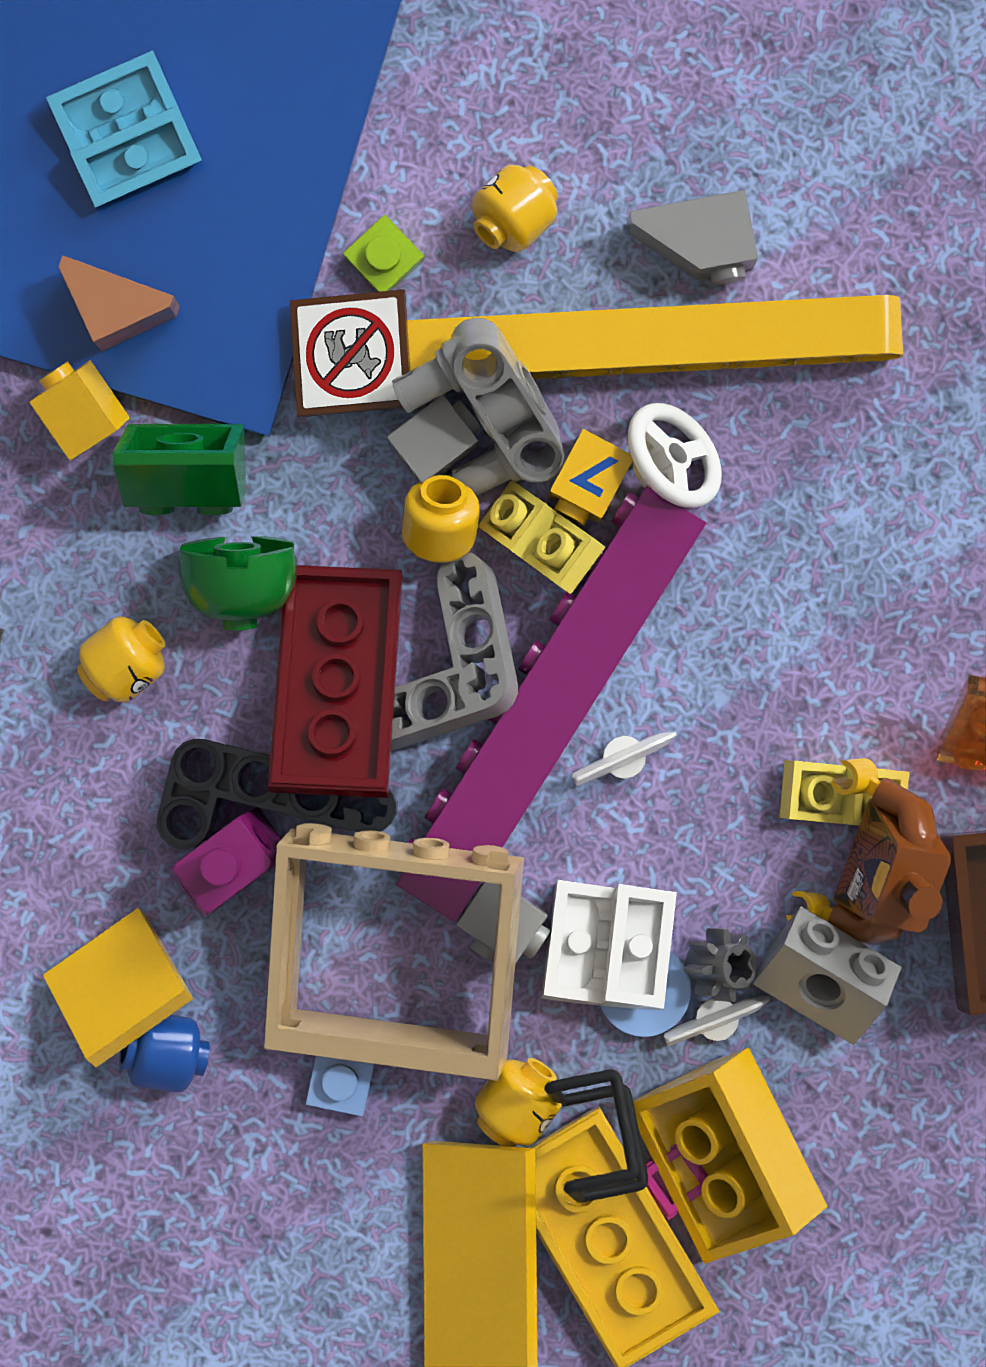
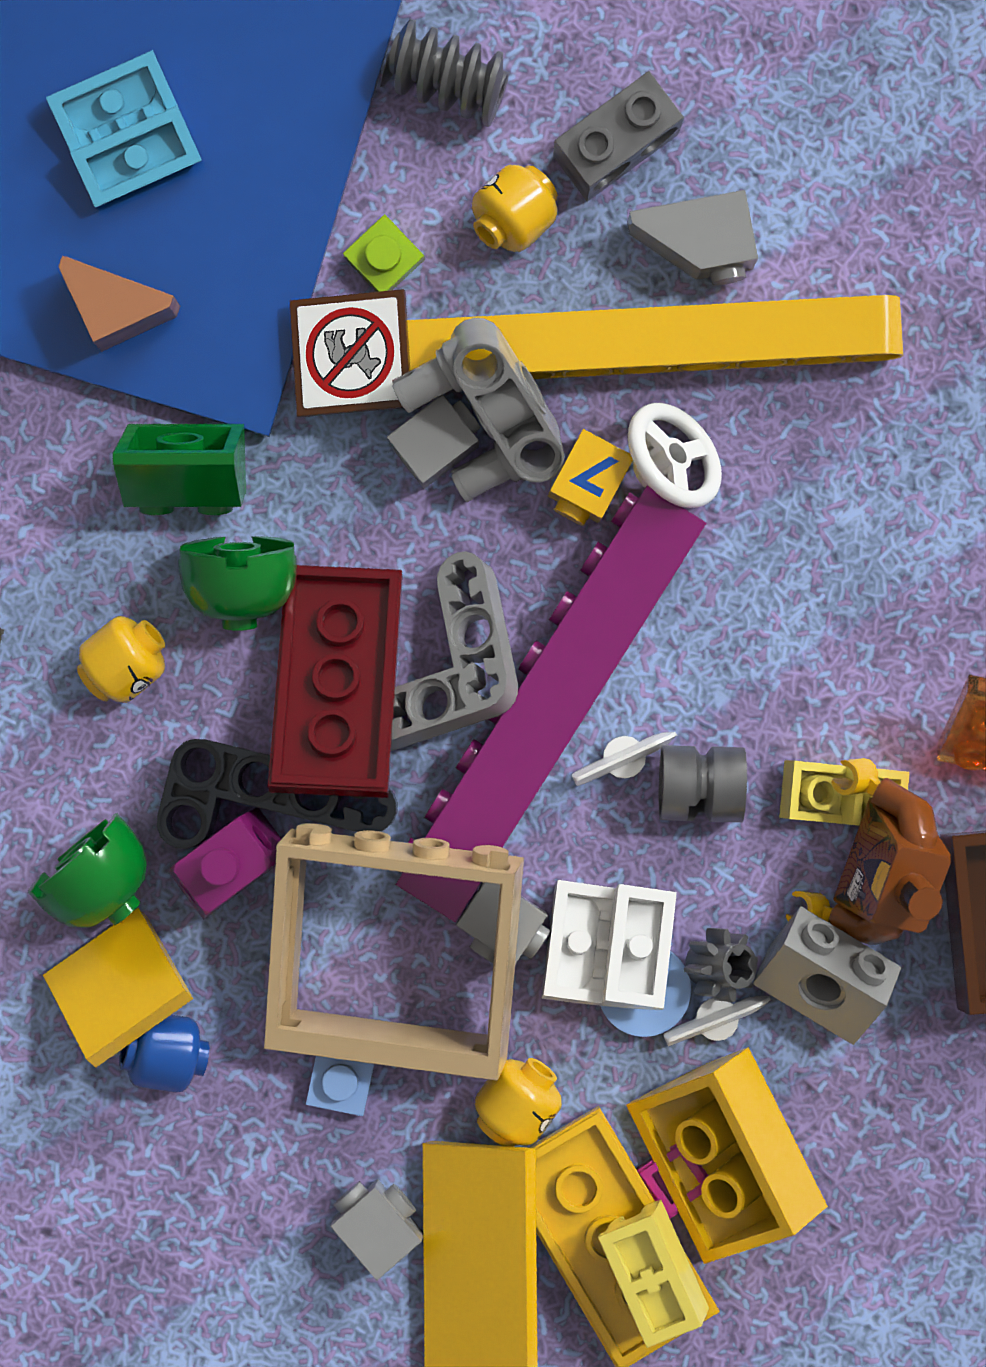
(78, 408): yellow brick -> none
(95, 877): none -> green cylinder
(376, 1225): none -> light grey brick
(440, 519): yellow head -> none
(447, 72): none -> flat silver piece
(541, 536): light yellow slope -> none
(615, 1182): black piece -> none
(618, 136): none -> flat silver brick
(654, 1274): none -> light yellow hinge
(702, 783): none -> flat silver wheel

